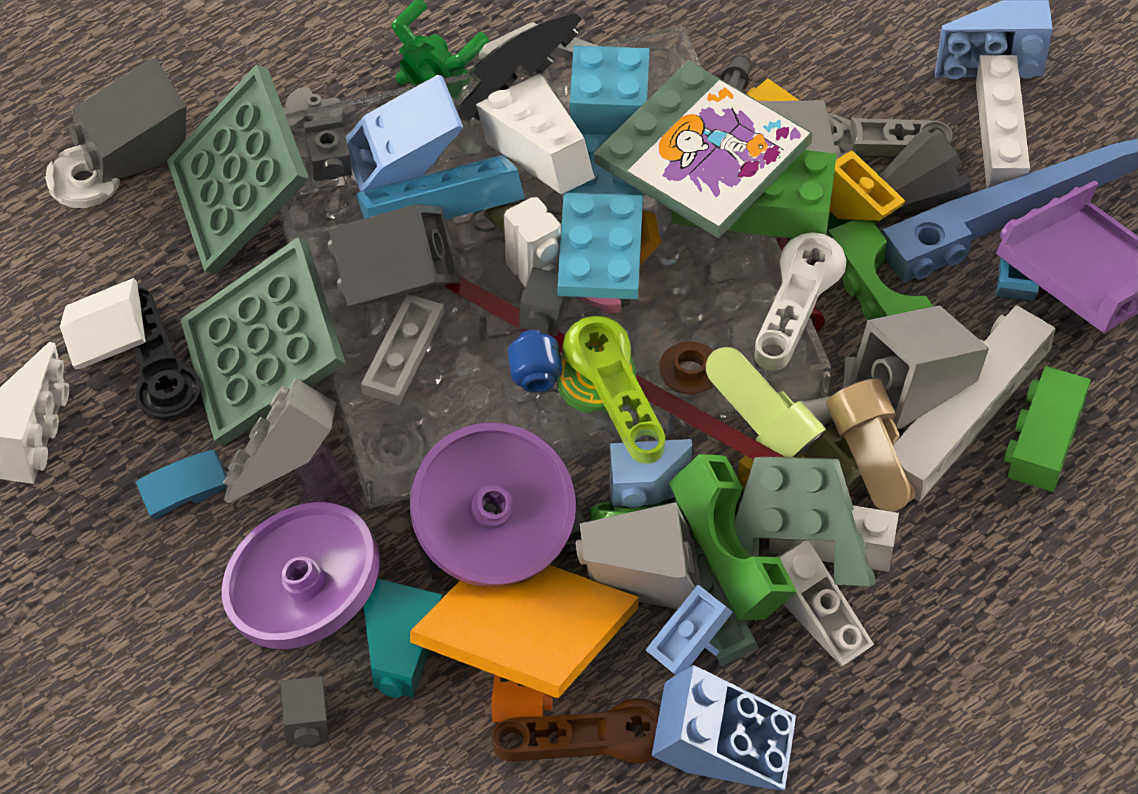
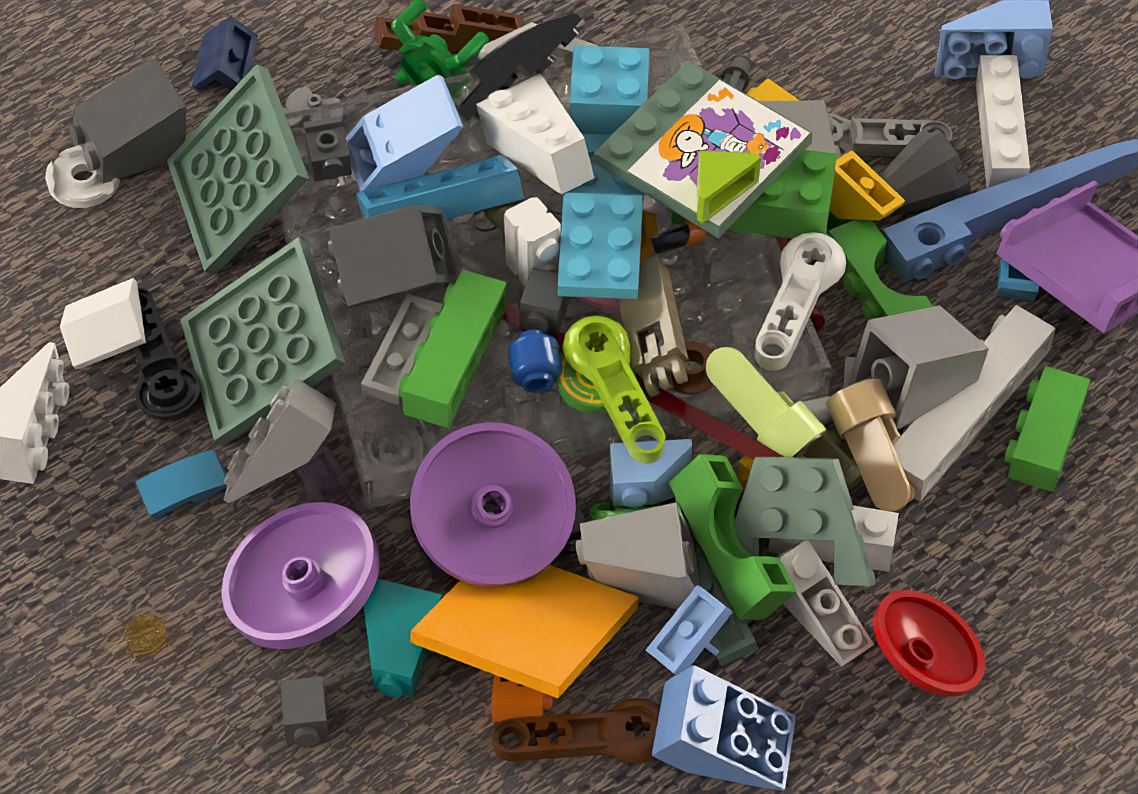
(145, 634): none -> clear yellow tile
(225, 54): none -> dark blue panel
(454, 348): none -> bright green brick
(455, 29): none -> reddish brown slope
(639, 316): none -> dark tan hinge
(682, 236): none -> black arm
(723, 179): none -> lime slope
(928, 643): none -> red dish

